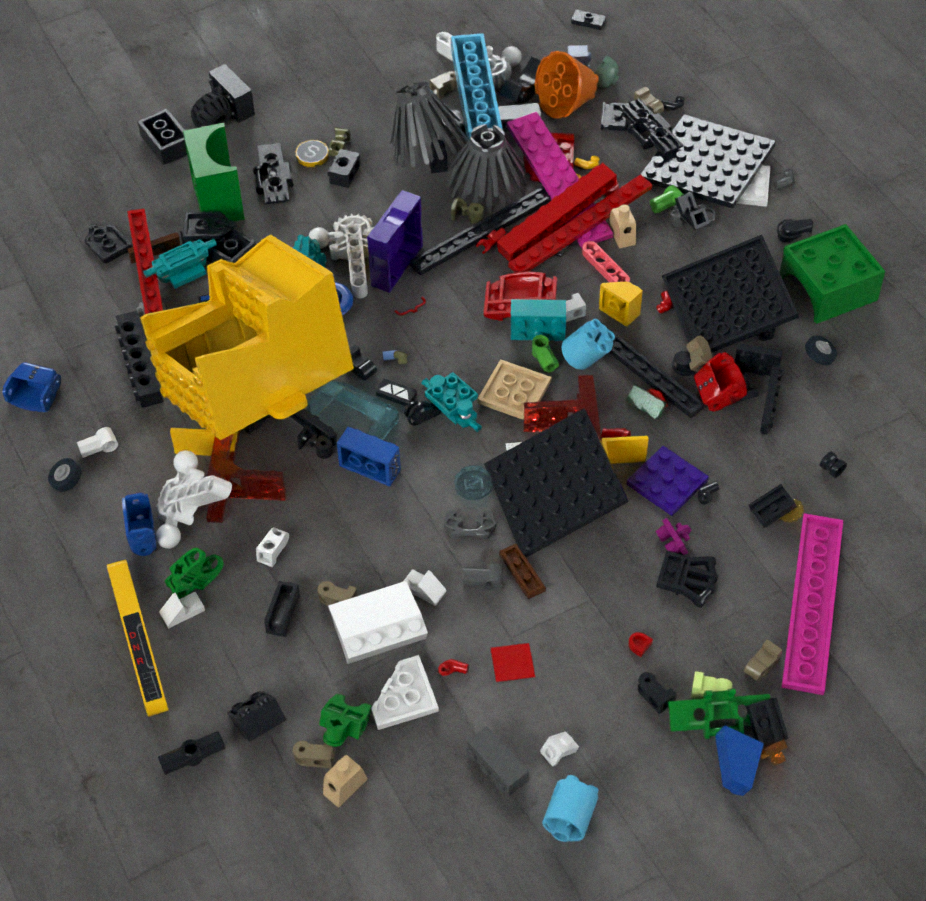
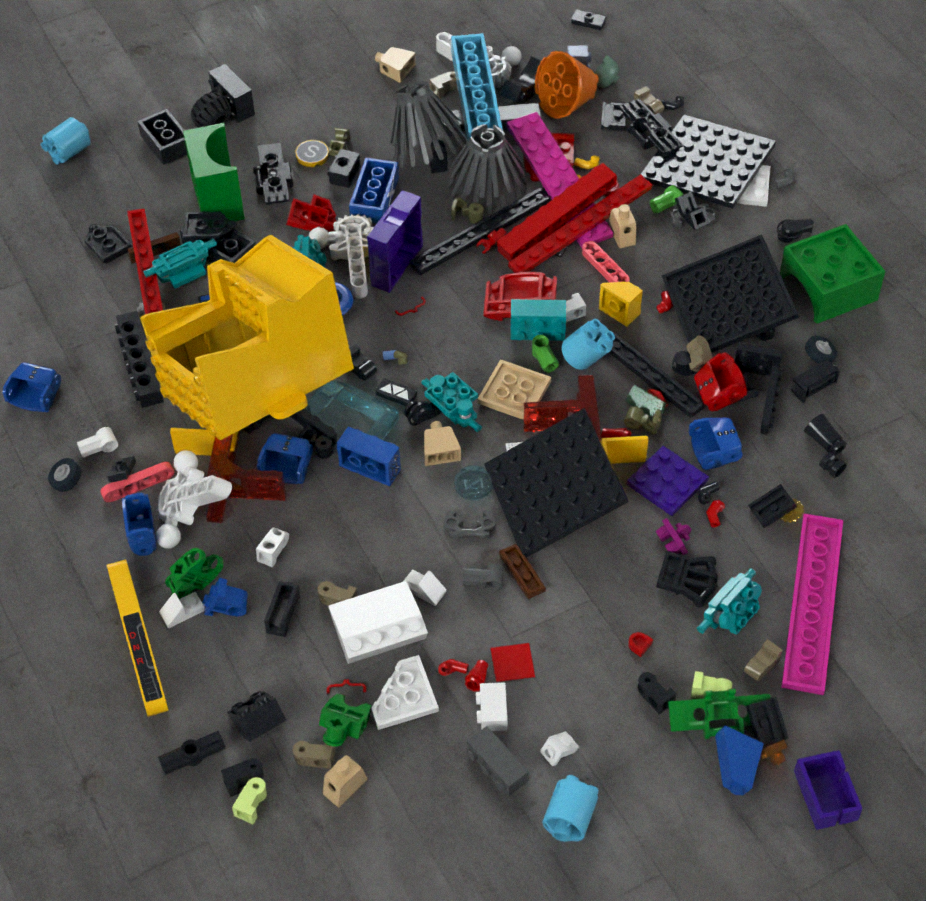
(66, 140): none -> medium azure cylinder
(121, 469): none -> black plate
(156, 474): none -> coral beam
(225, 600): none -> blue pin
(240, 774): none -> black leg
(248, 800): none -> yellowish green leg
(286, 455): none -> blue piece
(312, 215): none -> red slope
(348, 682): none -> red piece
(374, 188): none -> blue brick
(396, 63): none -> tan torso
(440, 445): none -> tan torso
(476, 676): none -> red cone
(493, 706): none -> white brick
(636, 418): none -> olive leg
(715, 442): none -> blue piece
(715, 507): none -> red arm
(733, 604): none -> teal piece
(815, 379): none -> black window
(824, 793): none -> dark purple piece
(825, 434): none -> black plant

